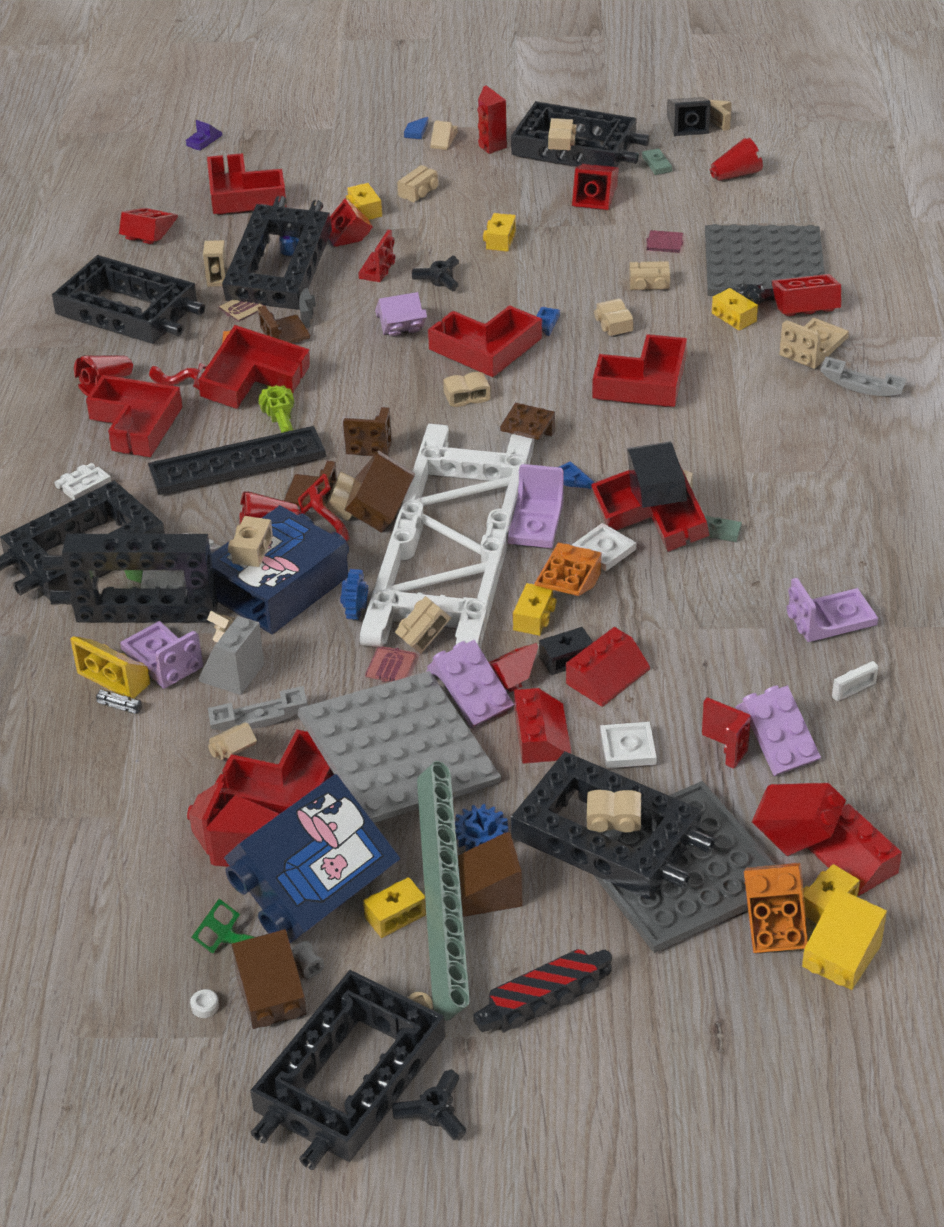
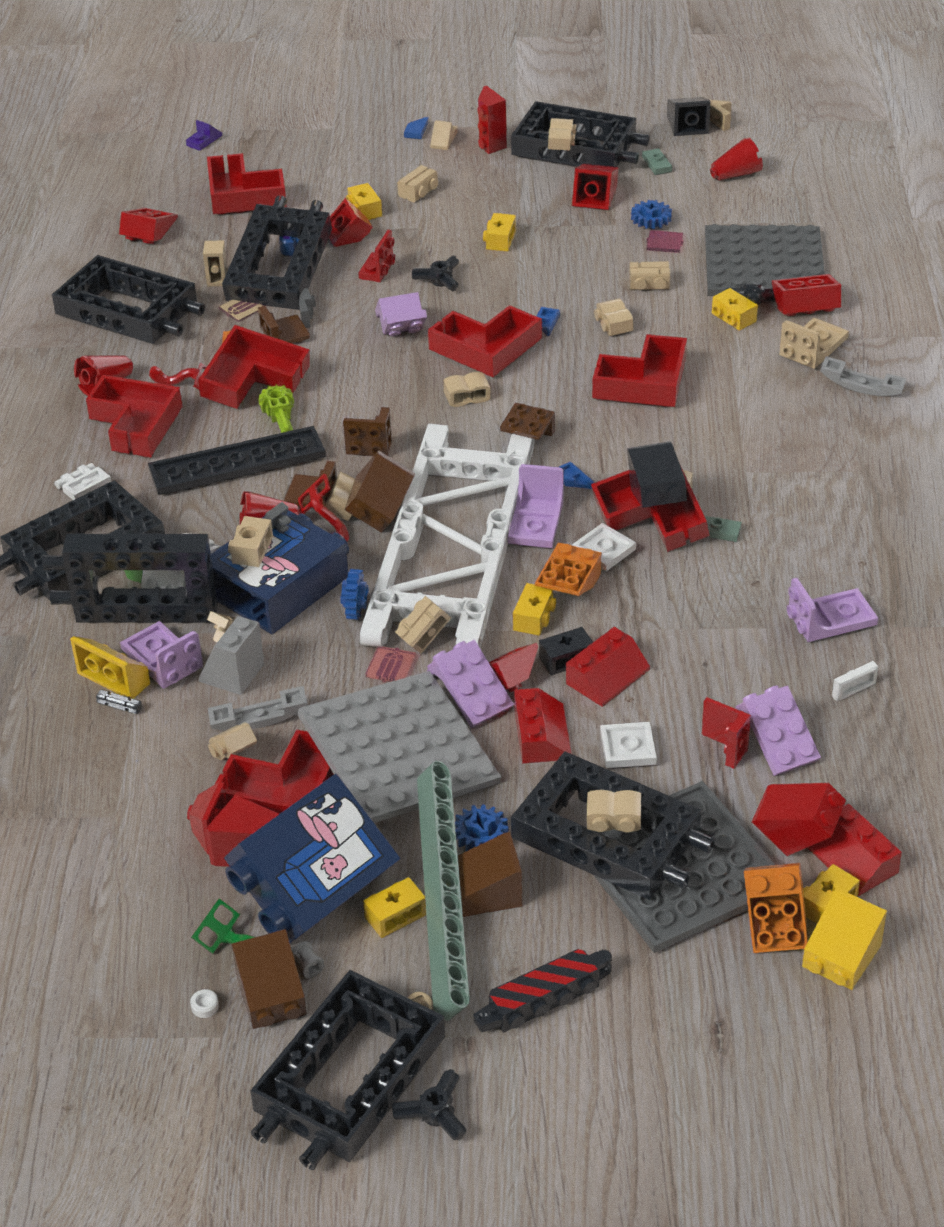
(278, 517): none -> dark grey tile
(651, 214): none -> blue gear

